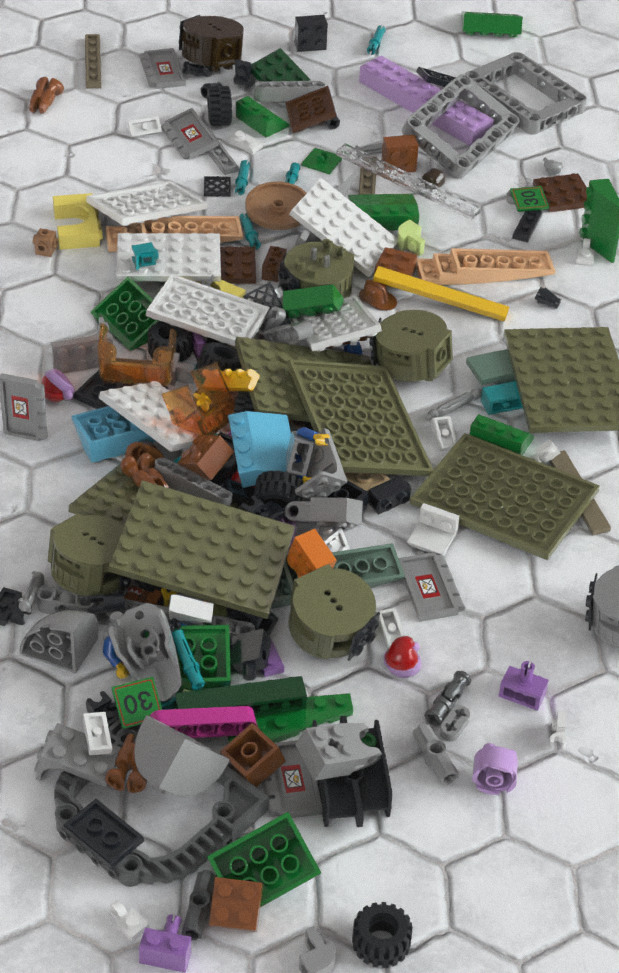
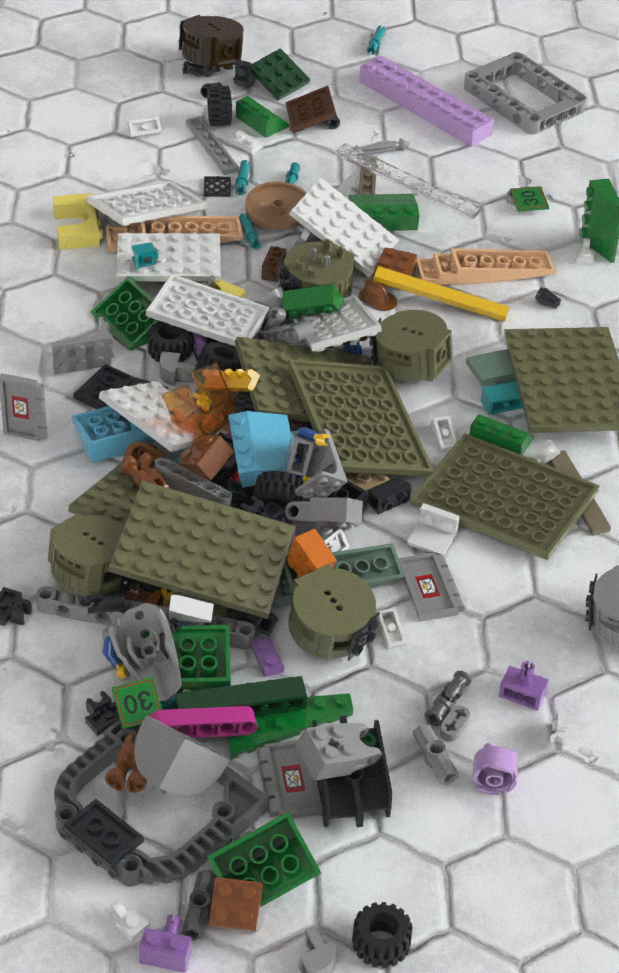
(30, 592): light grey wheel -> none
(45, 94): dark orange piece -> none
(45, 242): medium nougat brick -> none
(57, 386): piece -> none
(61, 639): light grey brick -> none
(68, 751): light grey bracket -> none
(92, 61): dark tan tile -> none
(97, 733): white plate -> none
(133, 370): clear orange windscreen -> none
(162, 68): light grey hinge -> none
(189, 134): light grey hinge -> none
(190, 666): teal pin -> none
(238, 265): reddish brown plate -> none
(250, 652): black torso -> none
(253, 755): dark orange brick -> none
(275, 295): black window -> none
(284, 90): light grey beam -> none
(310, 33): black brick -> none
(321, 161): green piece -> none
(401, 152): dark orange brick -> none
(402, 657): red piece -> none
(410, 238): yellowish green brick -> none
(434, 177): dark brown head -> none
(435, 77): black tile -> none
(454, 404): light grey wheel -> none
(466, 89): light grey beam -> none
(491, 23): green slope -> none
(527, 225): black tile -> none
(552, 166): light grey piece -> none
(563, 191): reddish brown plate -> none

